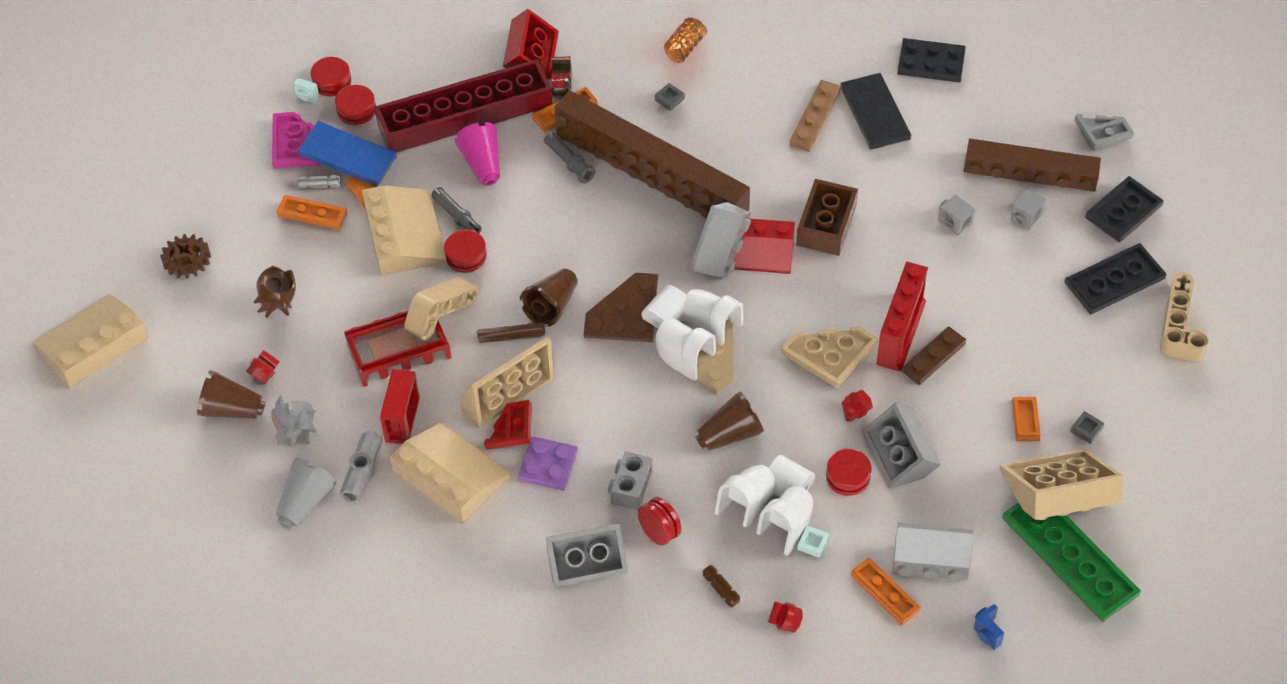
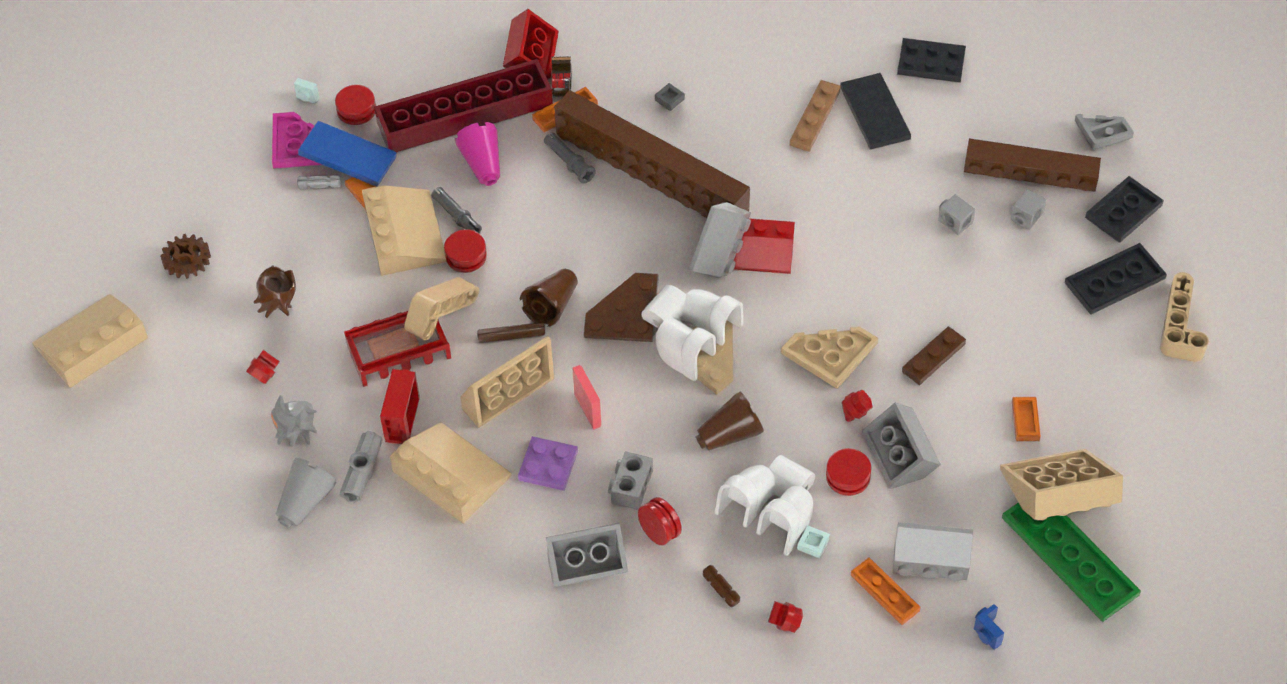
(228, 399): reddish brown cone -> none
(312, 212): orange plate -> none
(330, 75): red head -> none
(512, 427): red wing -> none
(587, 397): none -> coral tile
(684, 39): clear orange piece -> none
(827, 217): reddish brown brick -> none
(902, 317): red window -> none
(1087, 427): dark grey plate -> none

